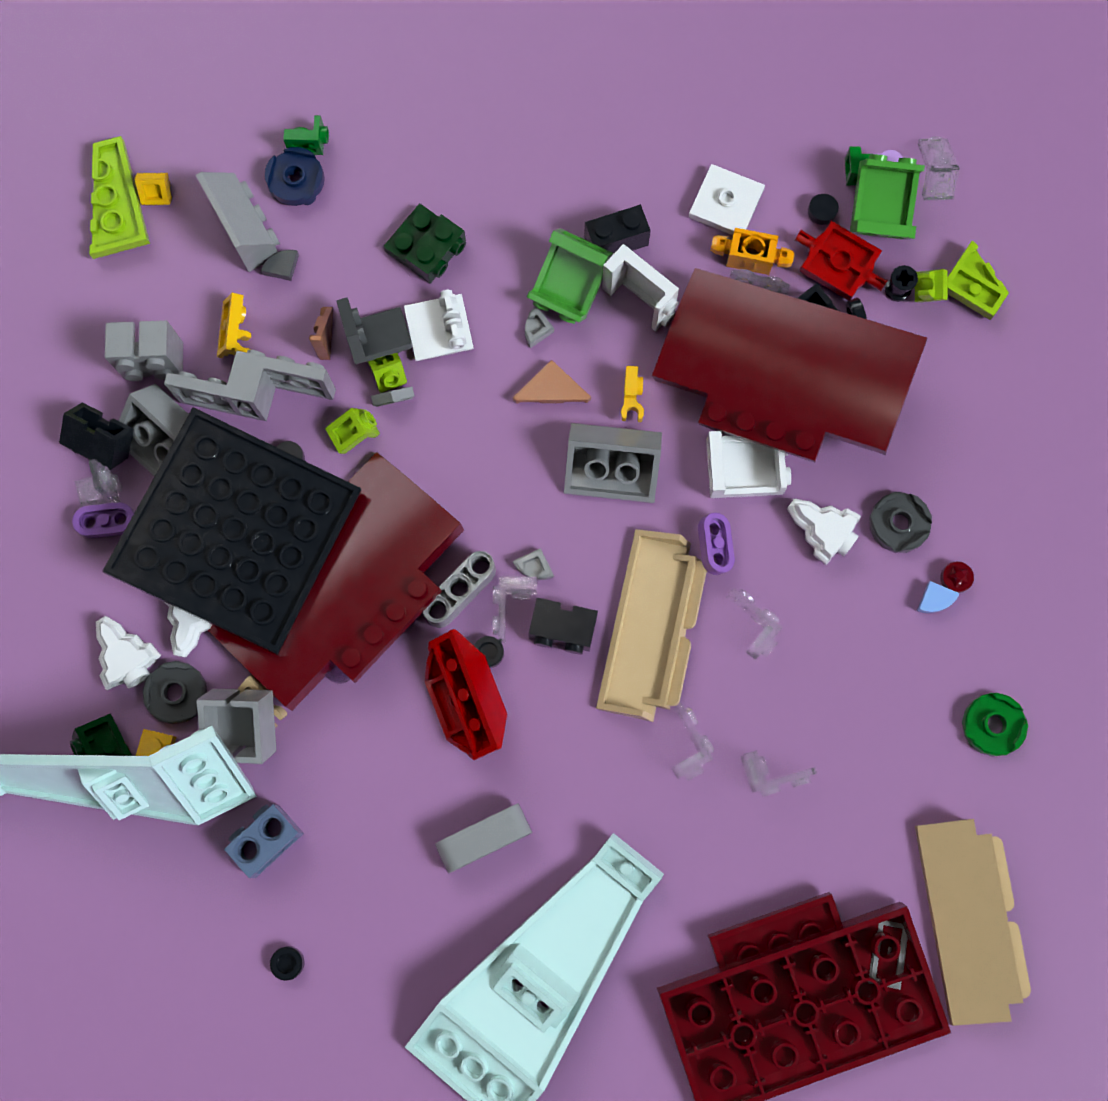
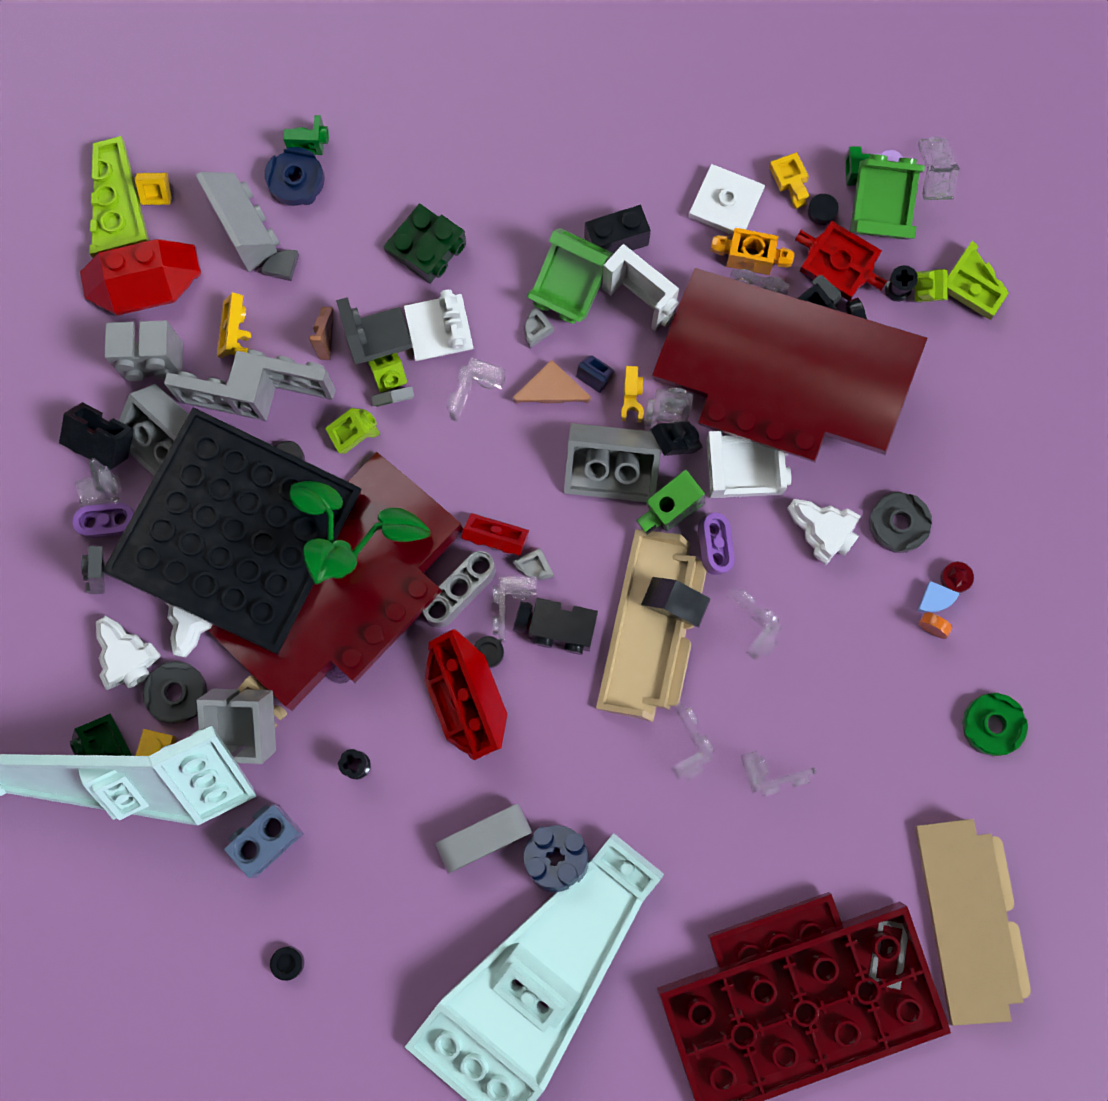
(92, 570): none -> dark grey plate
(140, 275): none -> red wedge
(335, 558): none -> green plant
(345, 761): none -> black bush
(485, 375): none -> clear bracket
(495, 534): none -> red plate
(522, 616): none -> black tile
(567, 872): none -> dark blue plate
(594, 373): none -> dark blue slope
(669, 406): none -> clear bracket
(676, 600): none -> black slope
(677, 438): none -> black plate
(681, 494): none -> bright green torso
(791, 174): none -> yellow plate
(832, 292): none -> dark grey tile
(935, 625): none -> orange tile

